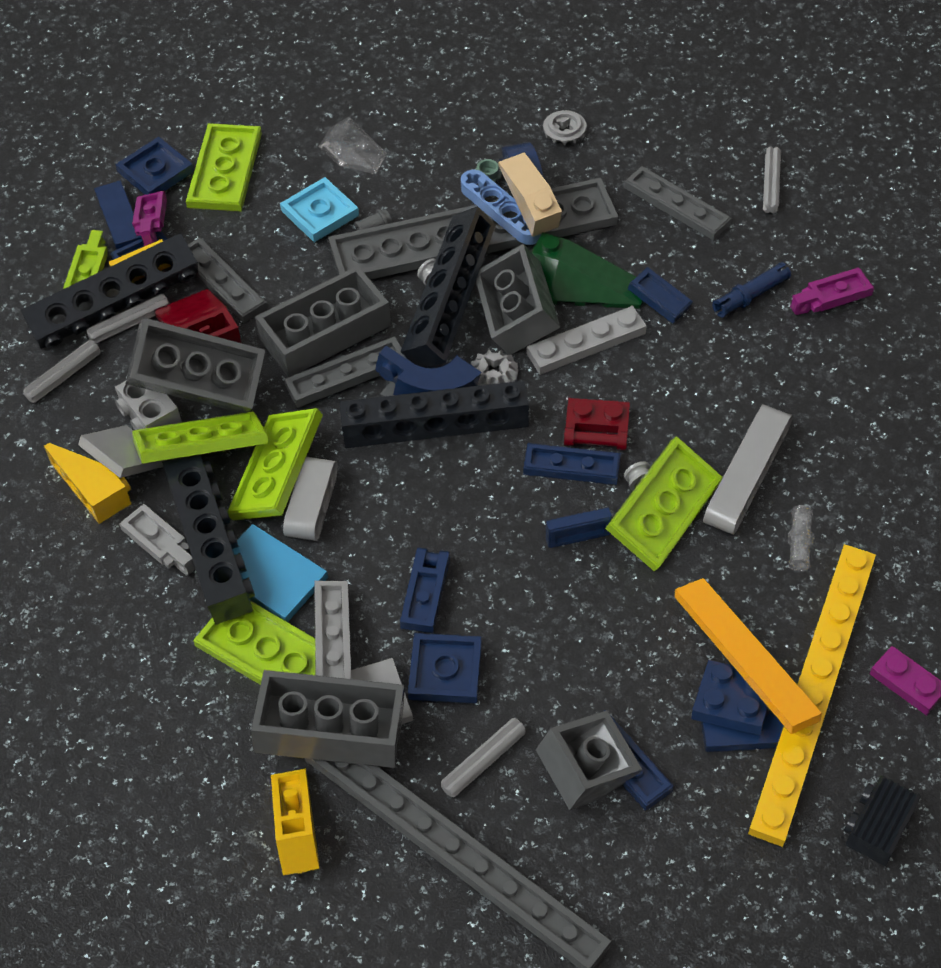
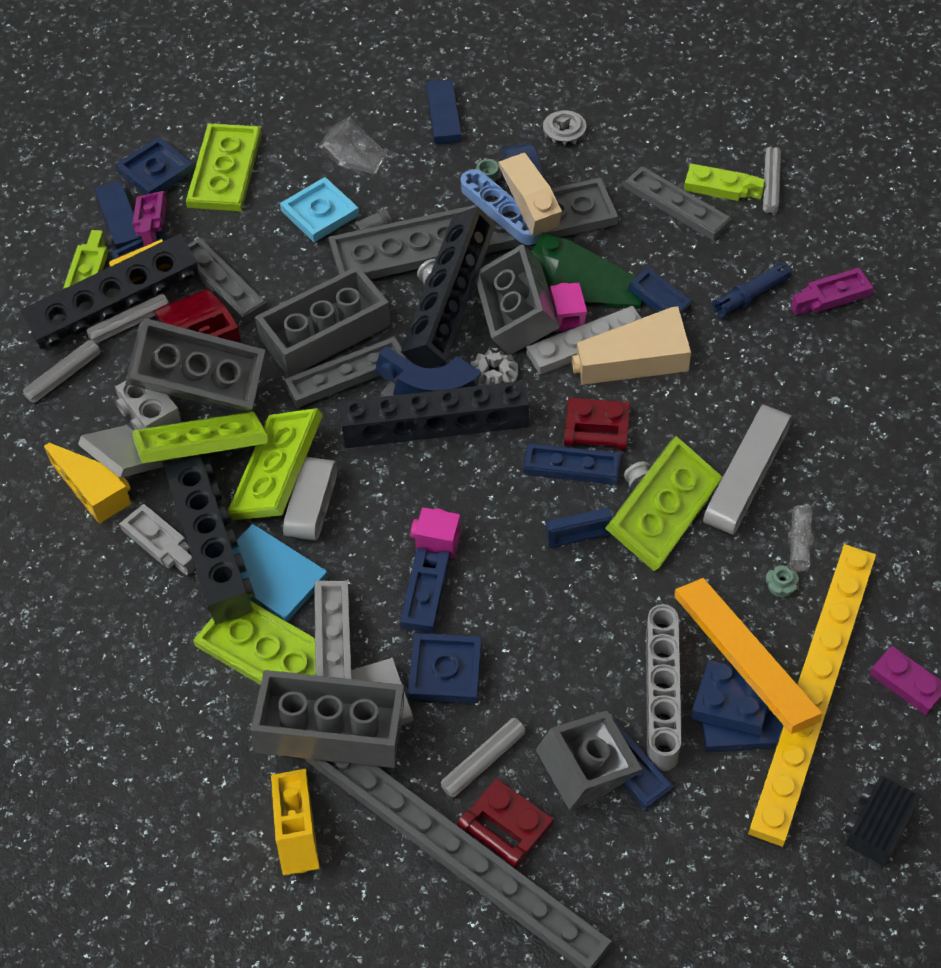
(437, 530): none -> dark pink brick
(443, 111): none -> dark blue tile
(510, 814): none -> dark red plate
(568, 305): none -> dark pink brick
(635, 350): none -> tan slope
(662, 700): none -> light grey beam
(722, 183): none -> lime hinge
(778, 587): none -> sand green plate

